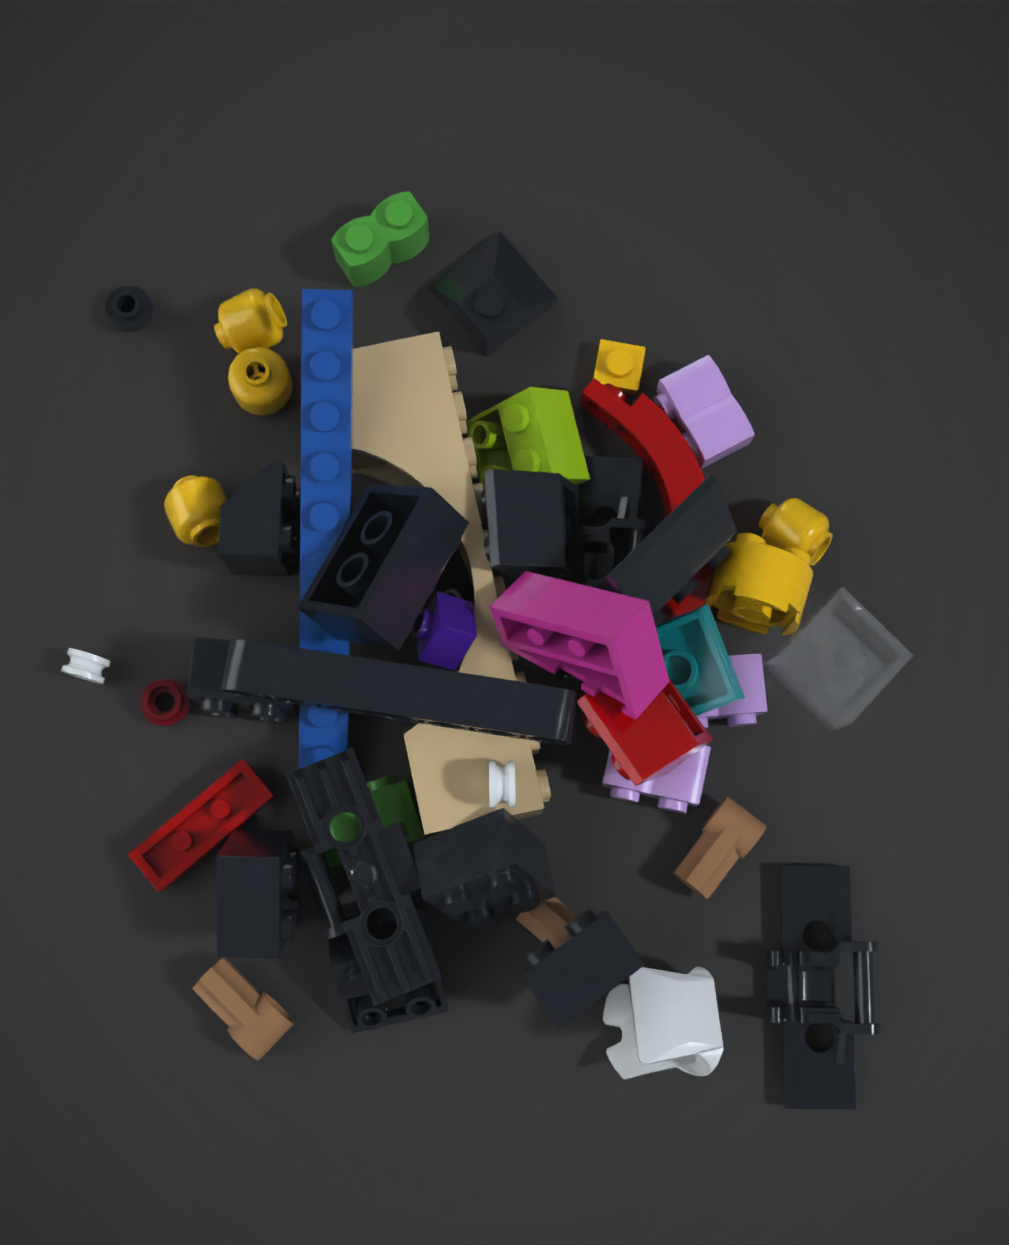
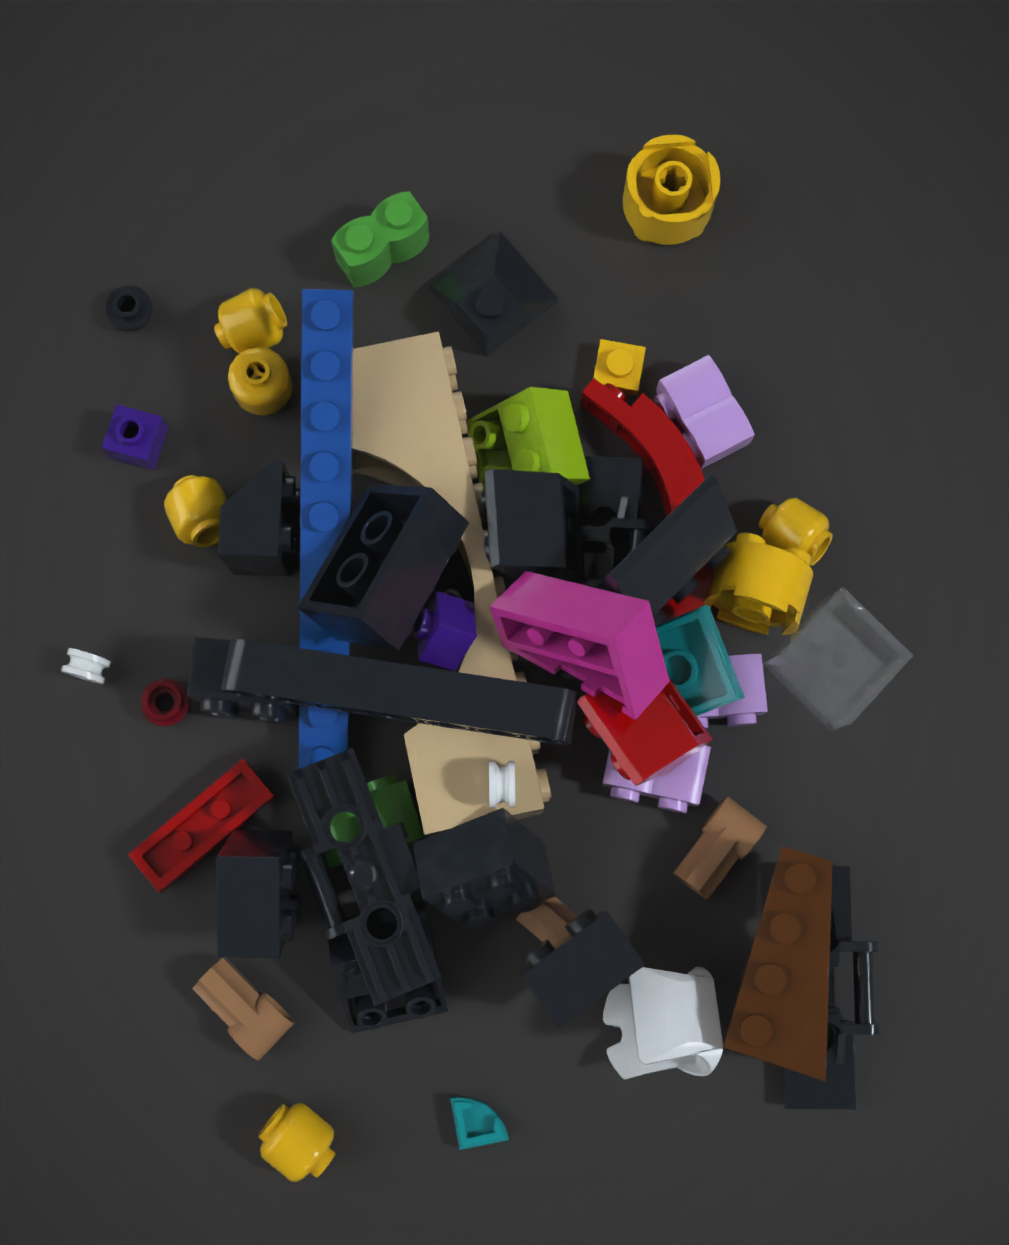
(143, 448): none -> dark purple plate
(297, 1142): none -> yellow head
(476, 1123): none -> teal tile
(694, 183): none -> yellow brick
(786, 979): none -> reddish brown wedge

